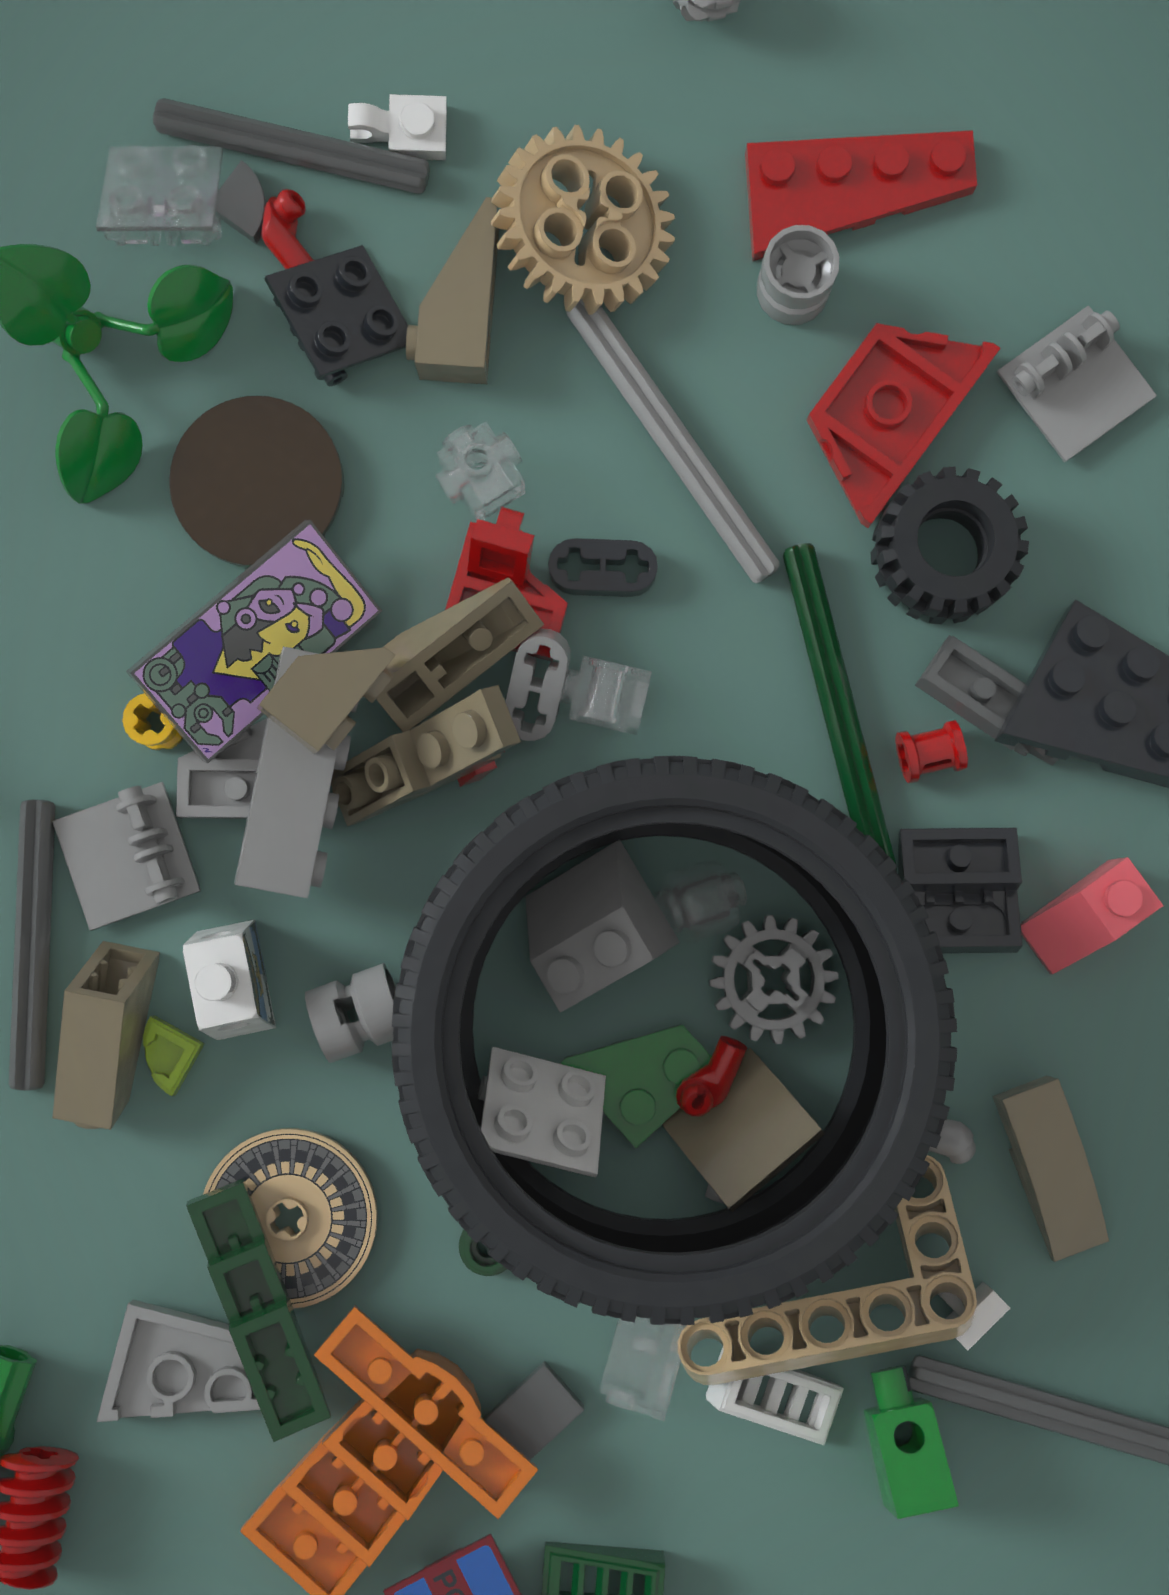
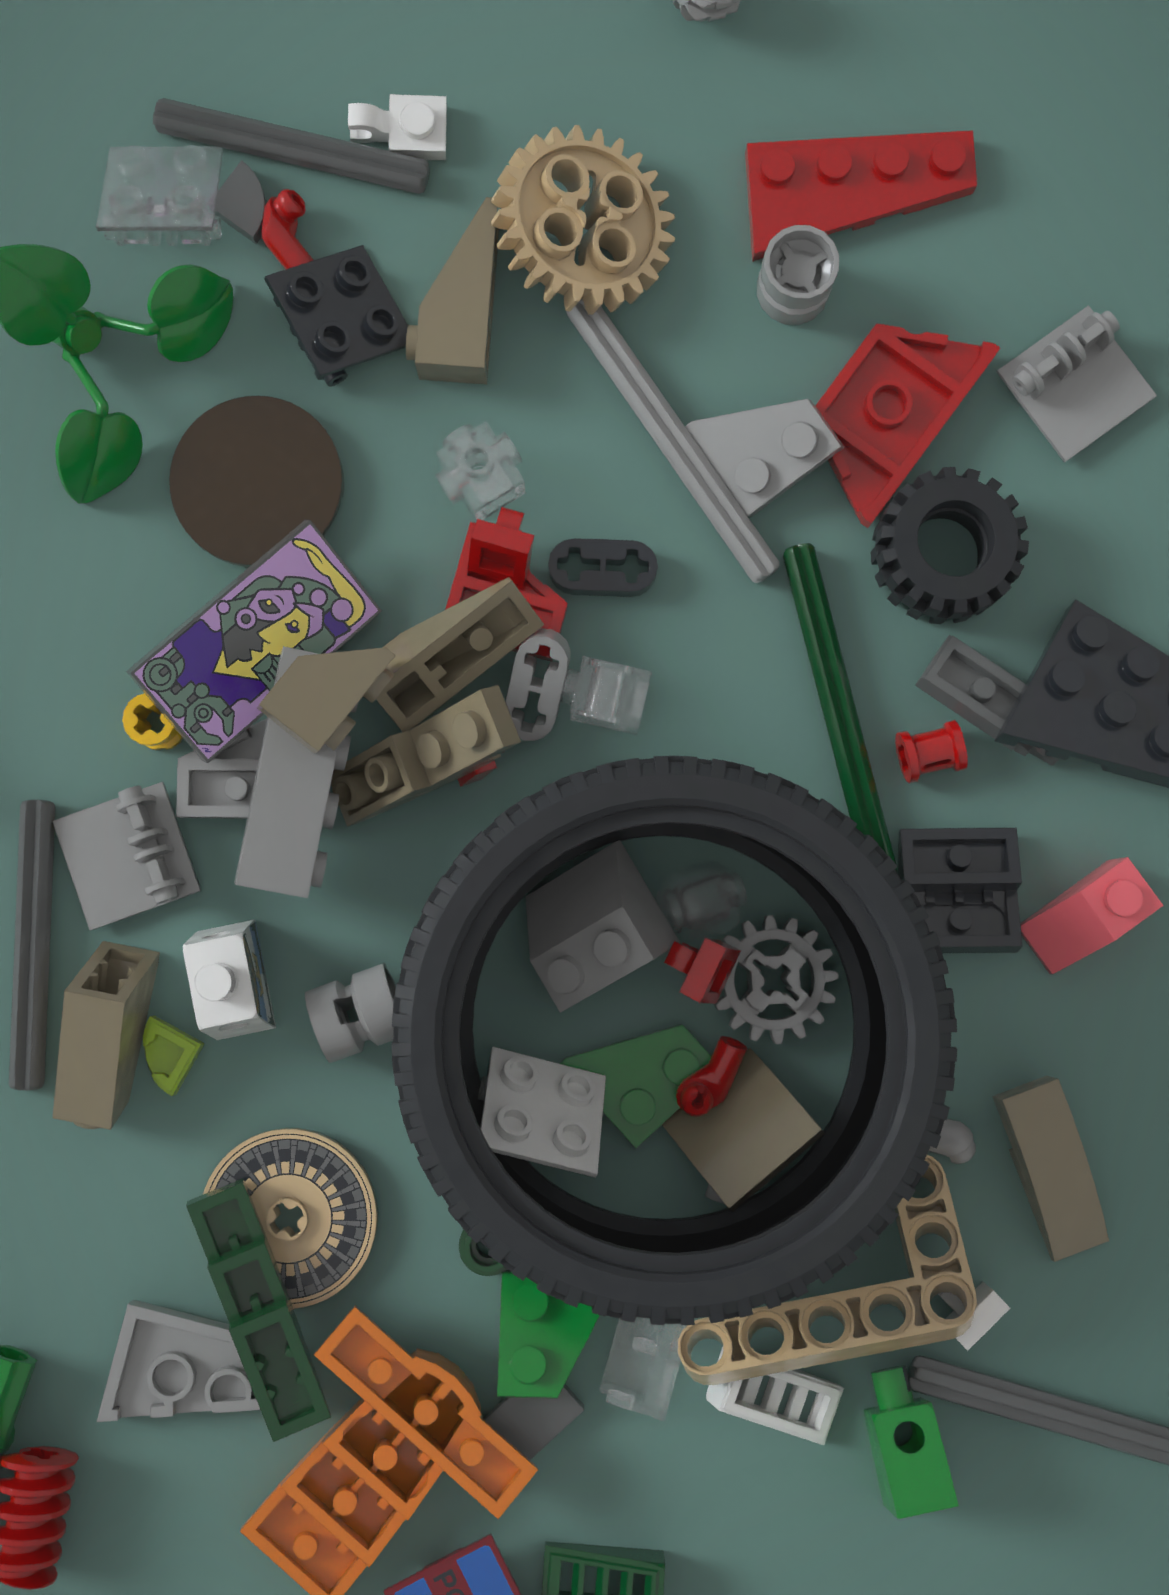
(538, 1340): none -> green wing
(705, 968): none -> red tile
(765, 449): none -> light grey wing

